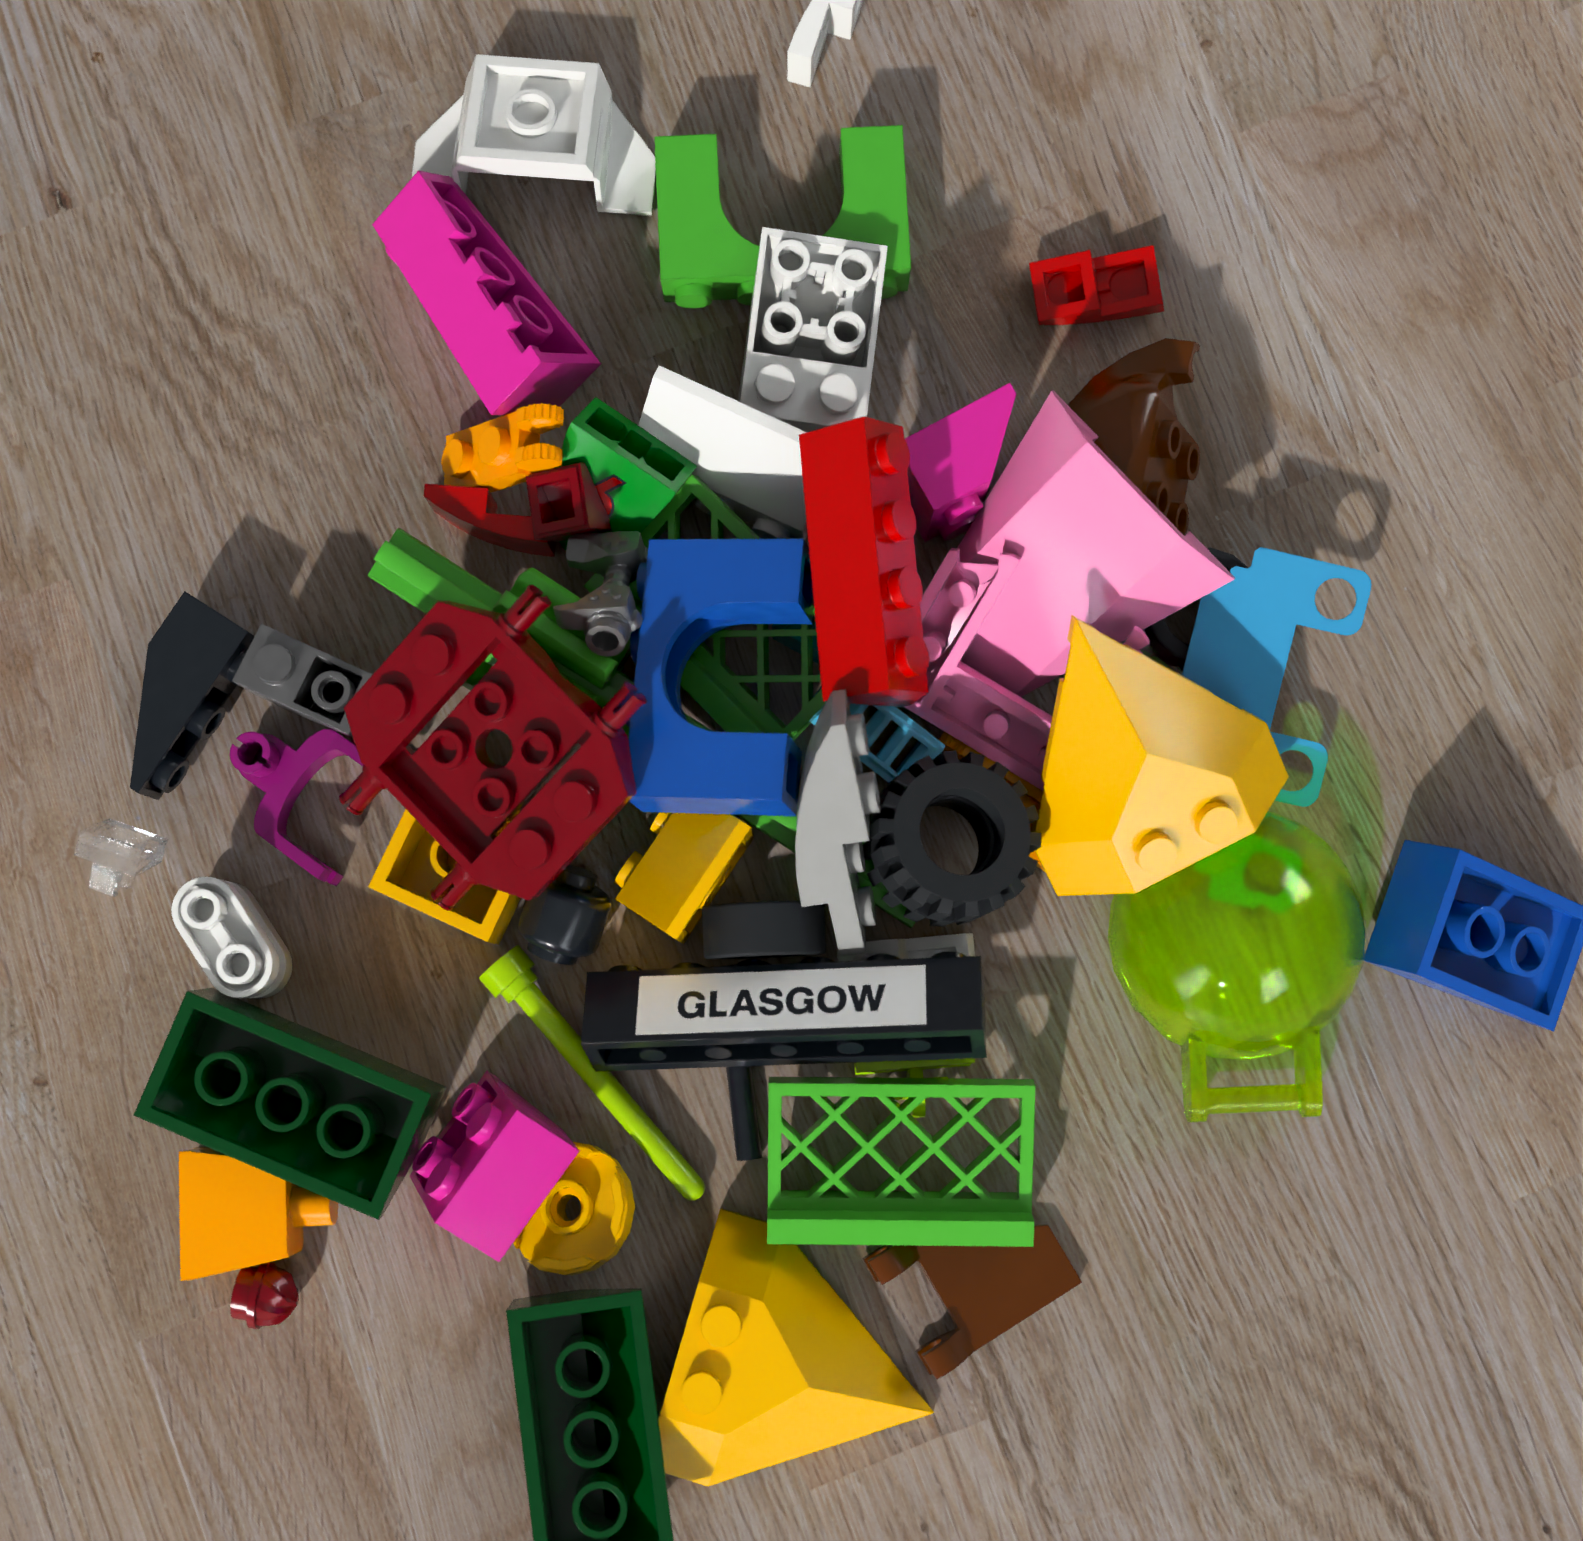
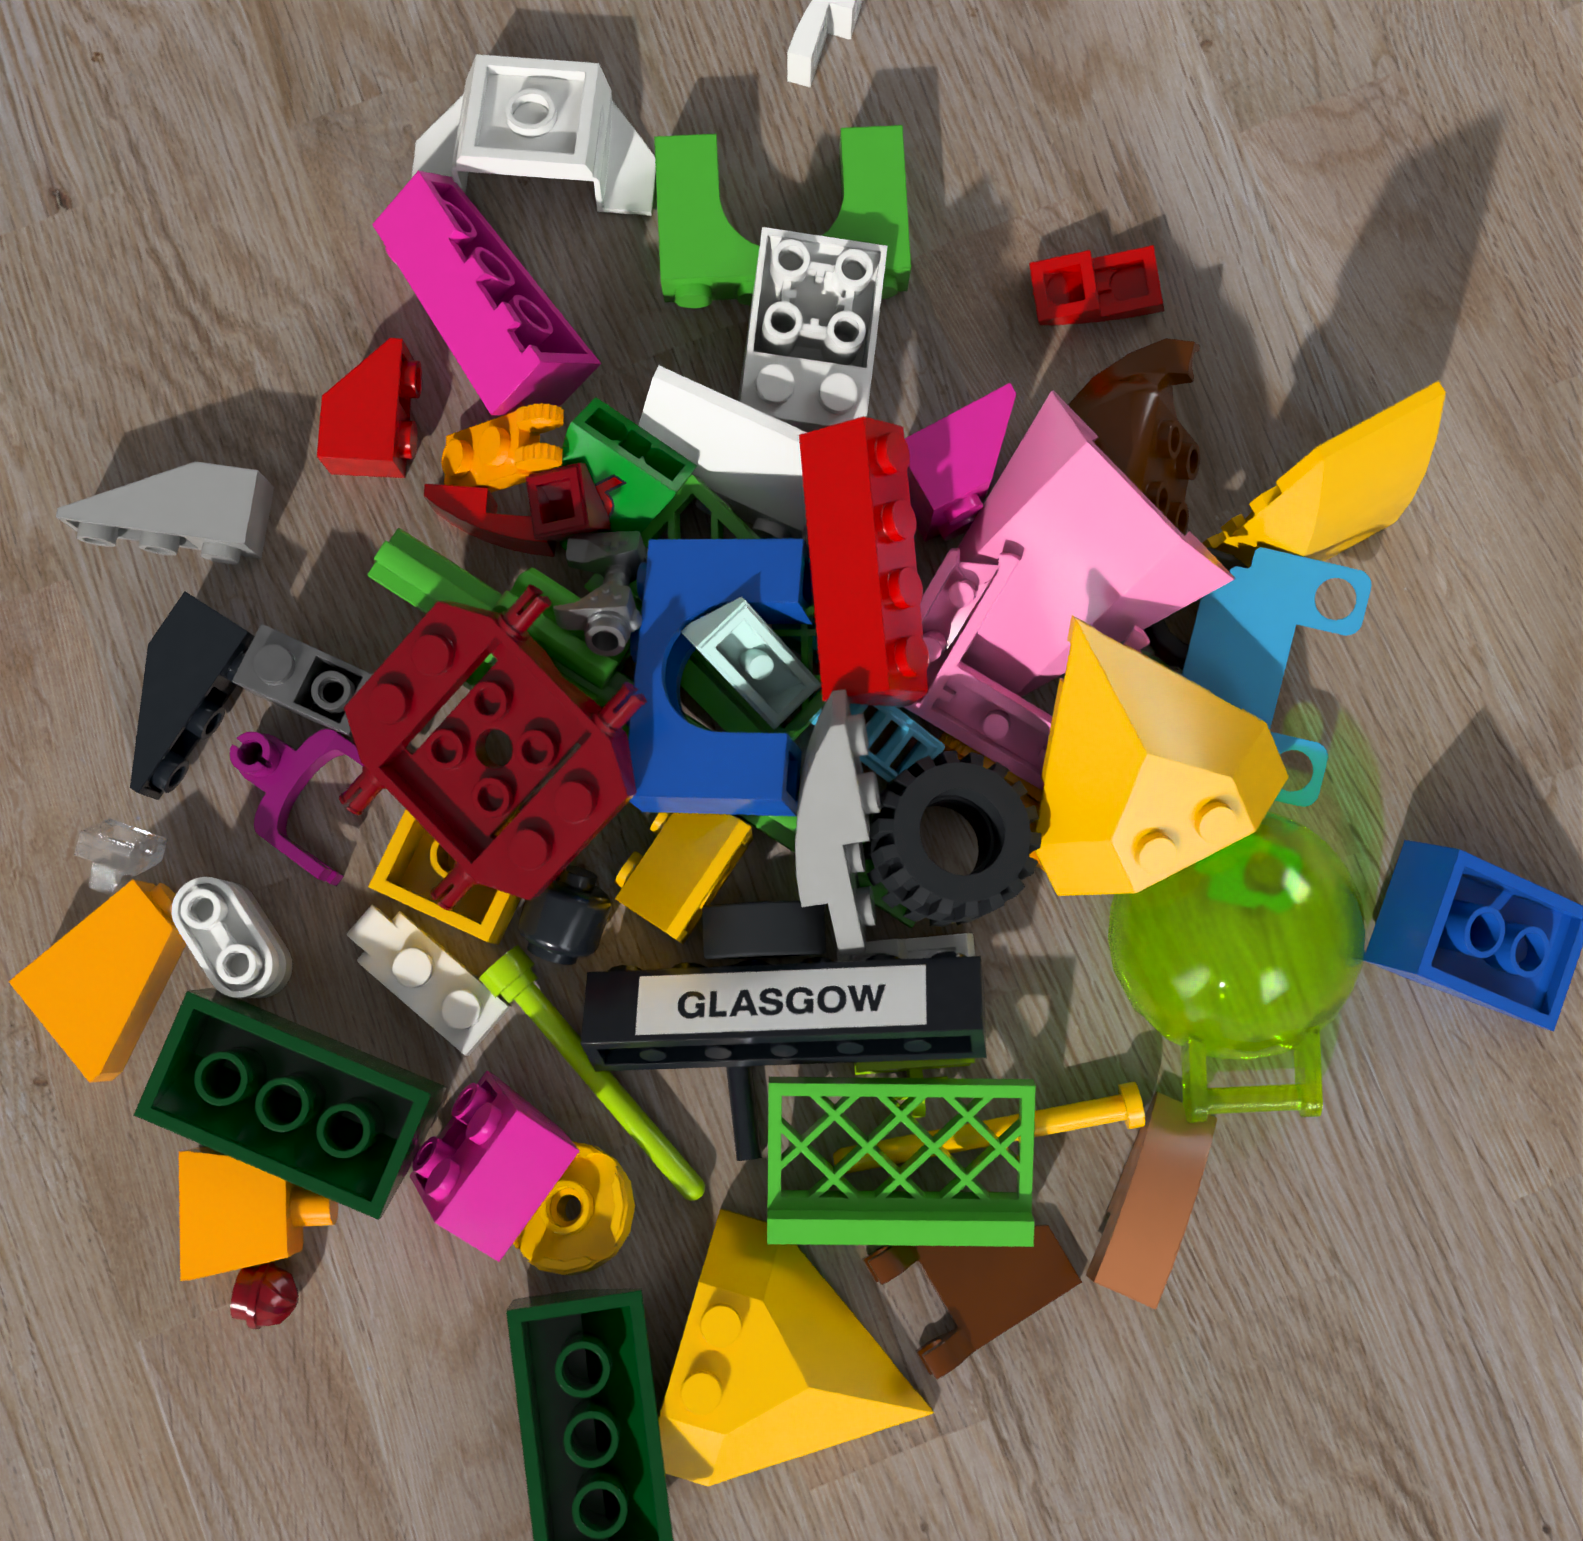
(105, 978): none -> light orange slope
(187, 507): none -> light grey slope
(367, 415): none -> red slope
(427, 978): none -> white hinge
(753, 660): none -> light aqua slope
(1048, 1121): none -> yellow bar
(1152, 1203): none -> nougat slope
(1342, 486): none -> yellow wedge

